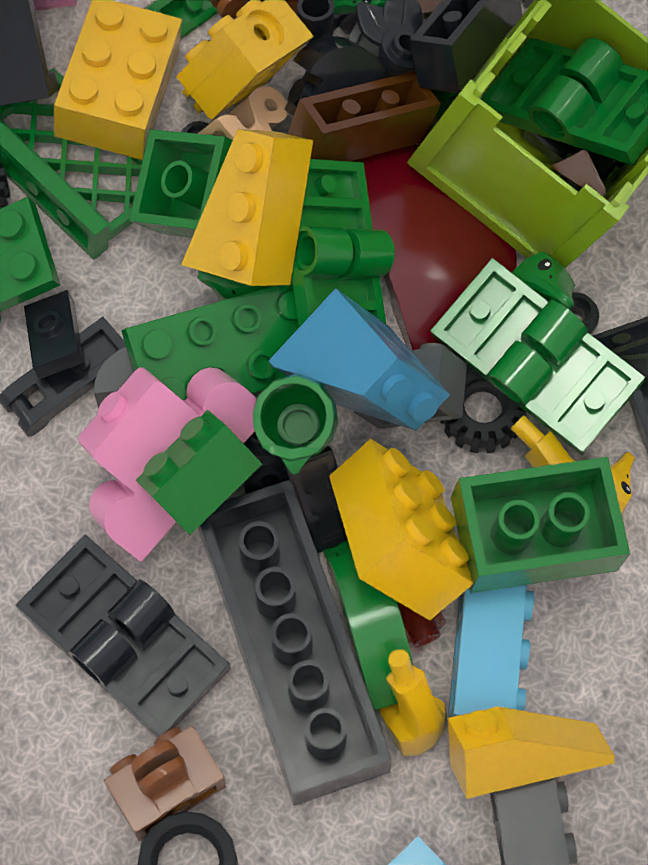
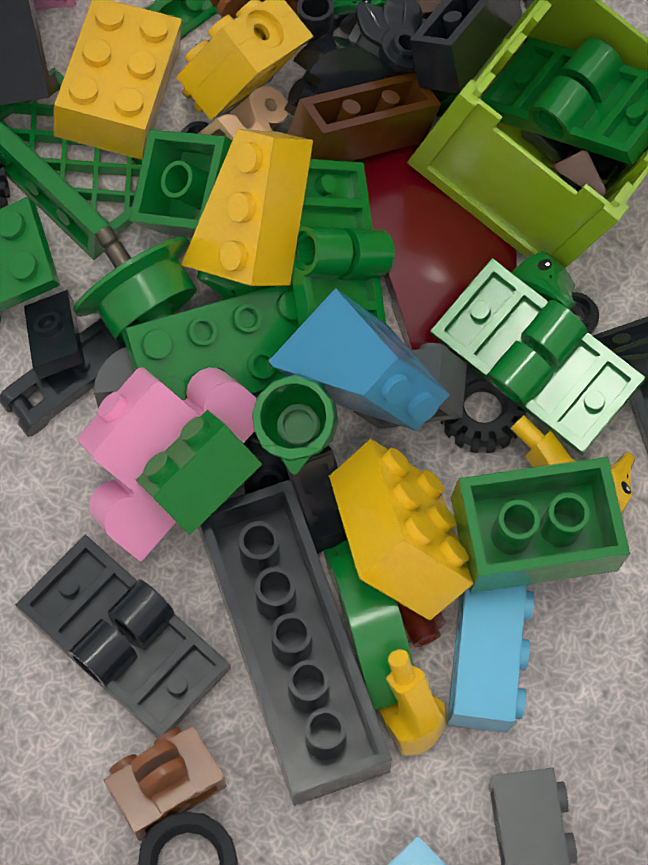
(138, 287): none -> green piece
(517, 747): yellow slope -> none

